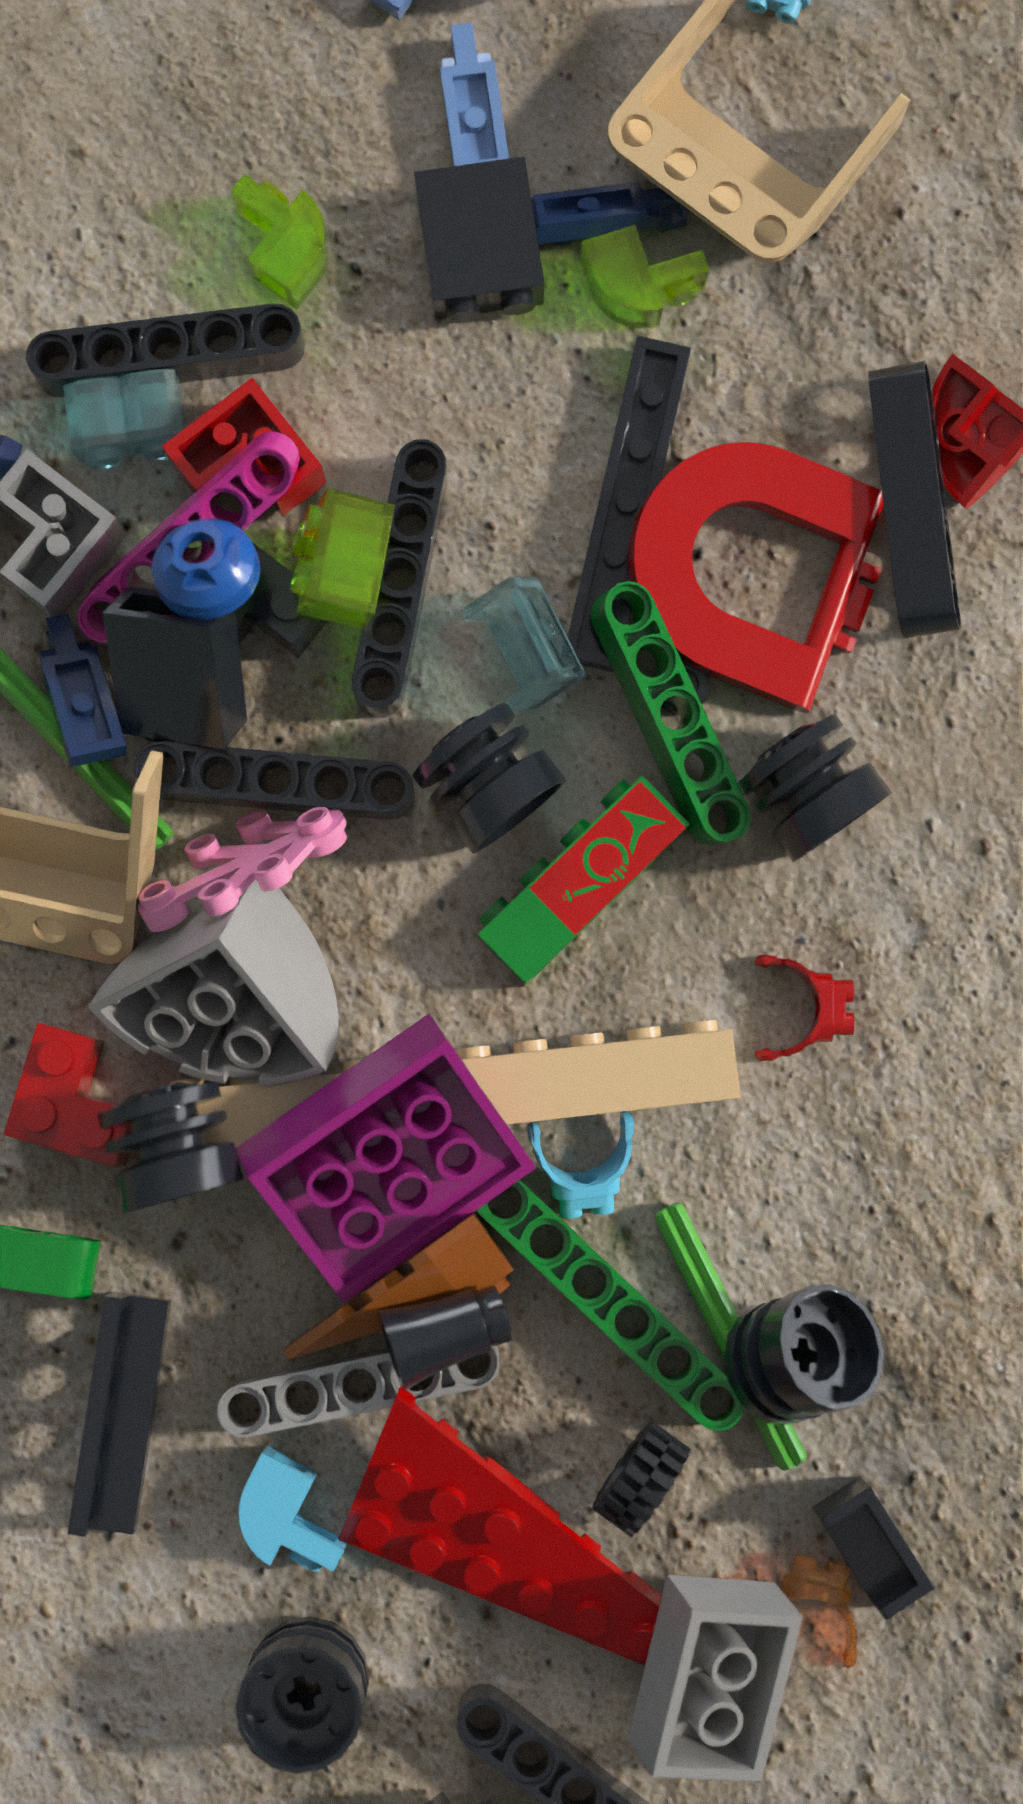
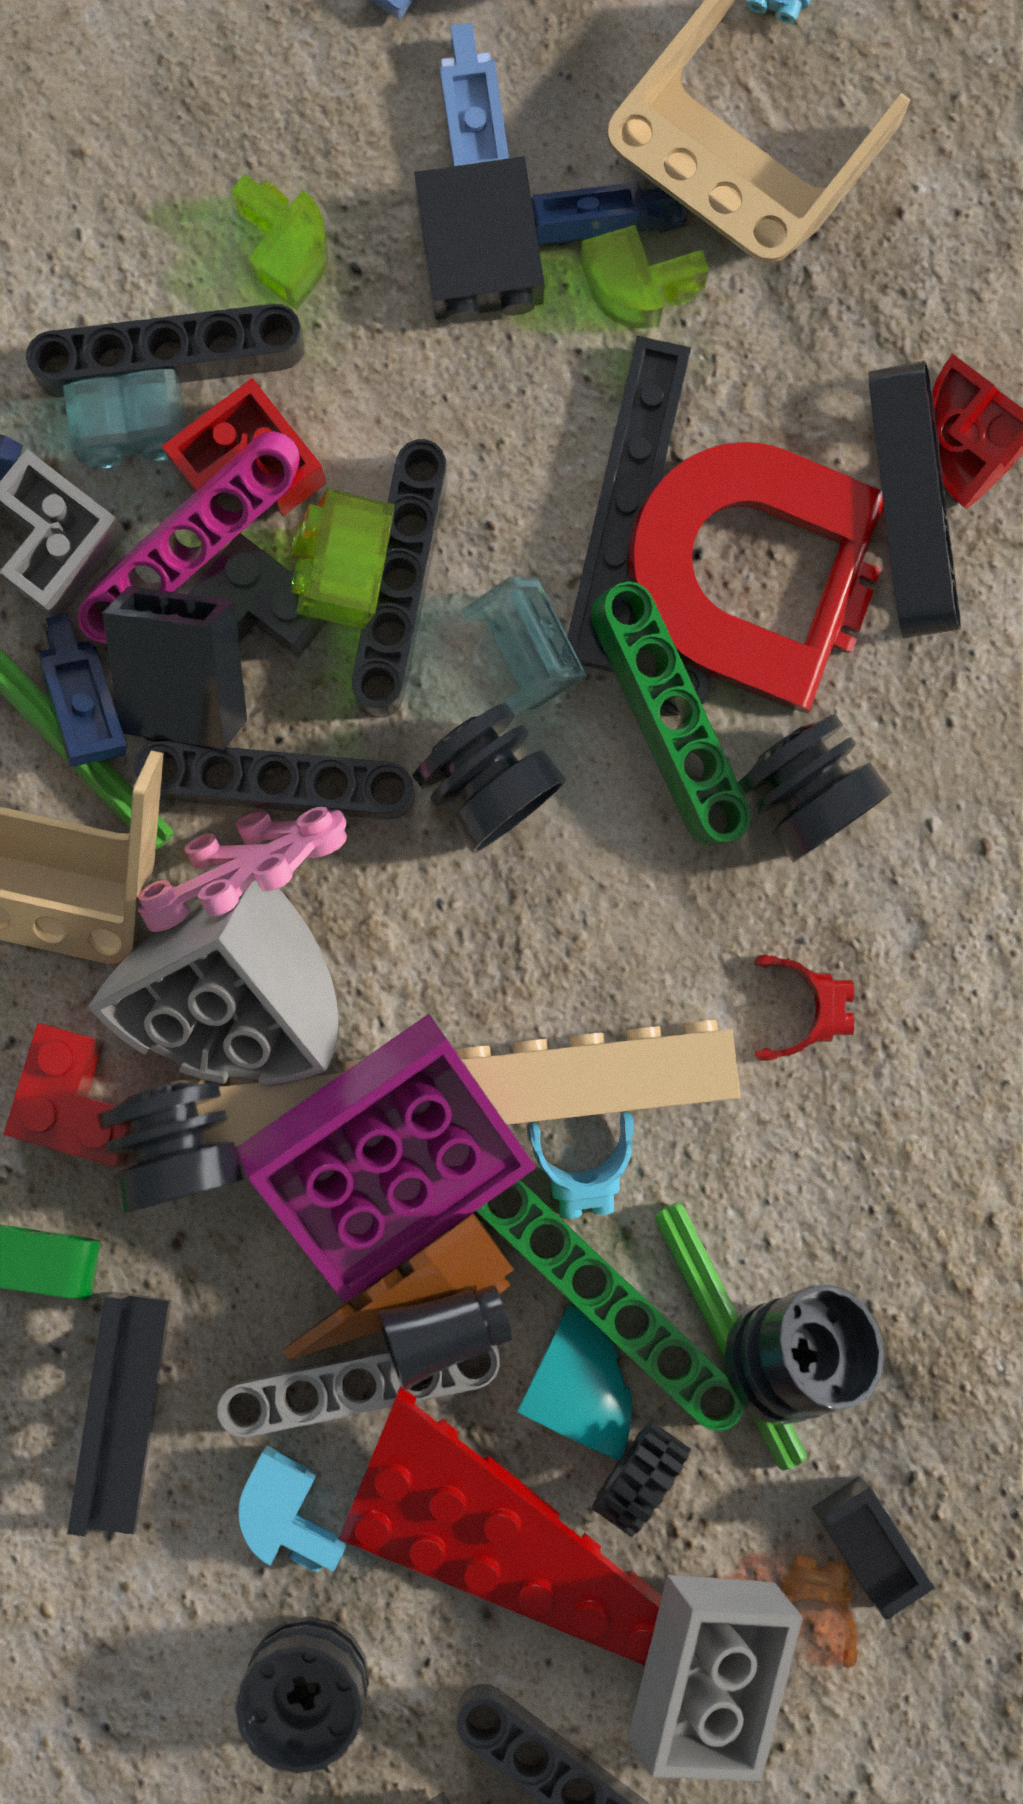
(209, 587): blue piece -> none
(581, 1387): none -> teal brick
(582, 880): brick -> none

